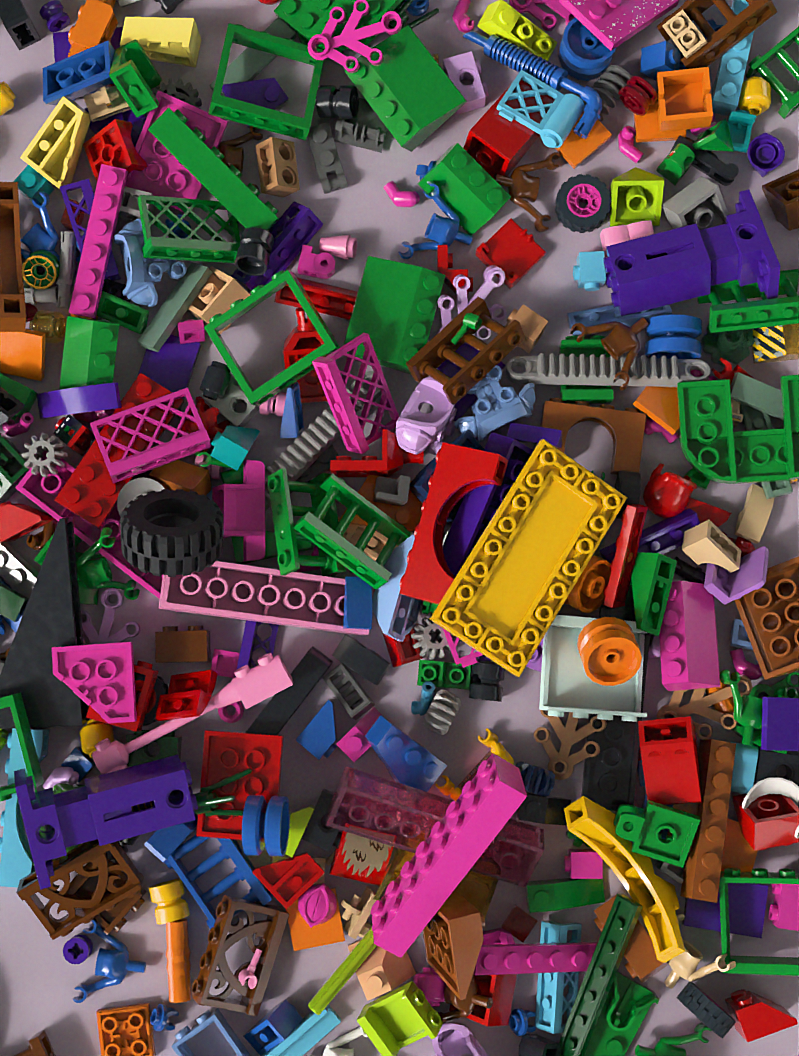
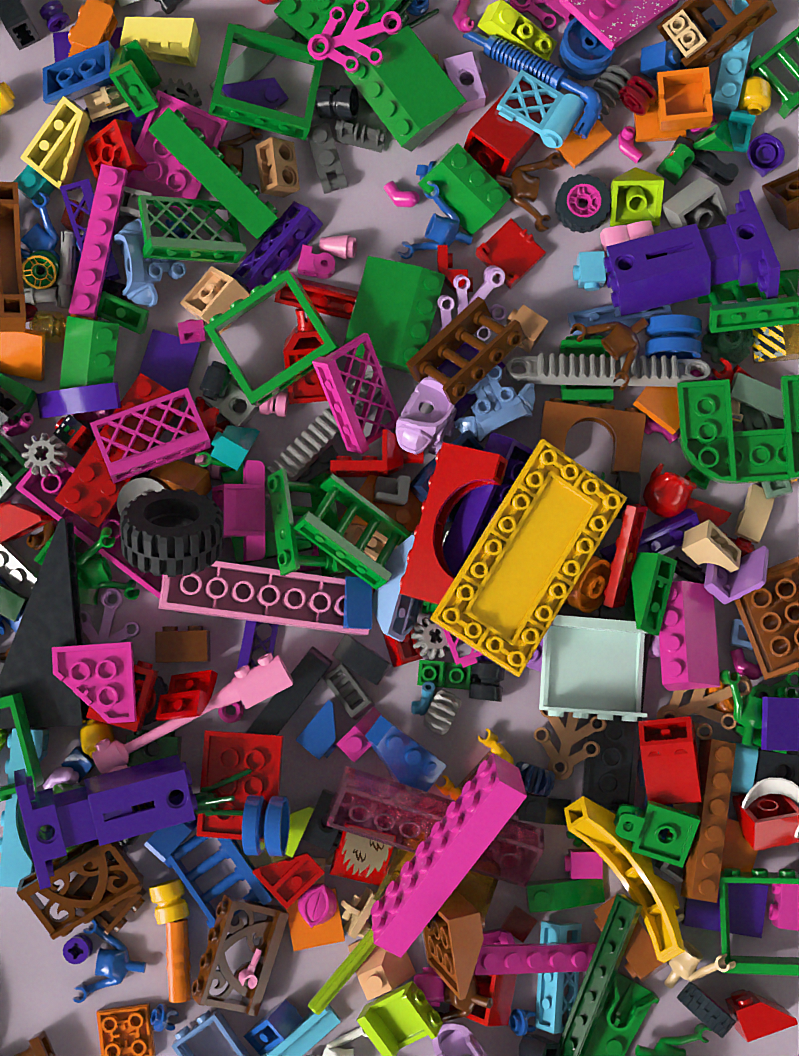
(174, 307): sand green tile -> none
(225, 662): dark pink plate -> none
(254, 251): black wheel -> none
(292, 419): blue slope -> none
(470, 321): green hand -> none
(534, 434): dark purple slope -> none
(609, 651): orange wheel -> none

